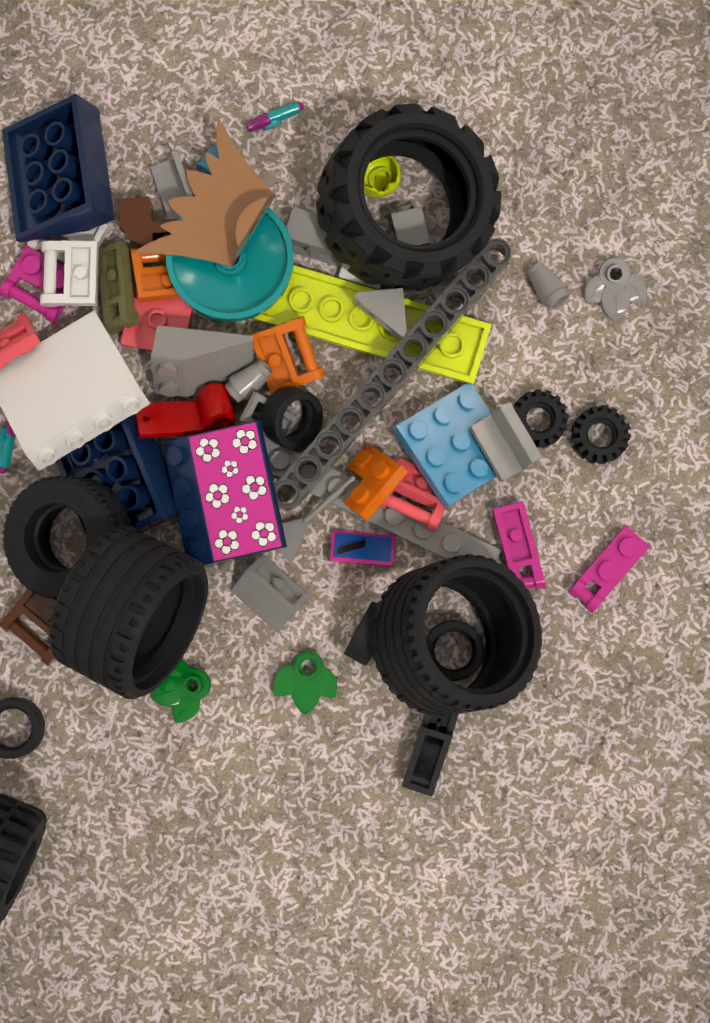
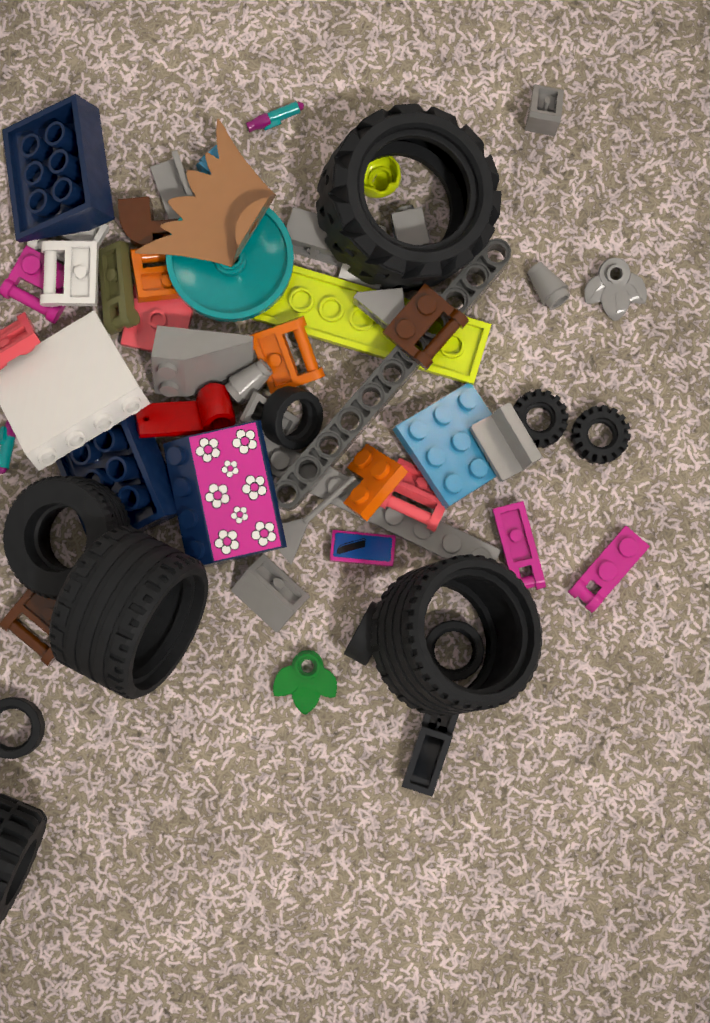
(178, 693): green plate -> none
(417, 319): none -> reddish brown plate
(545, 110): none -> light grey slope

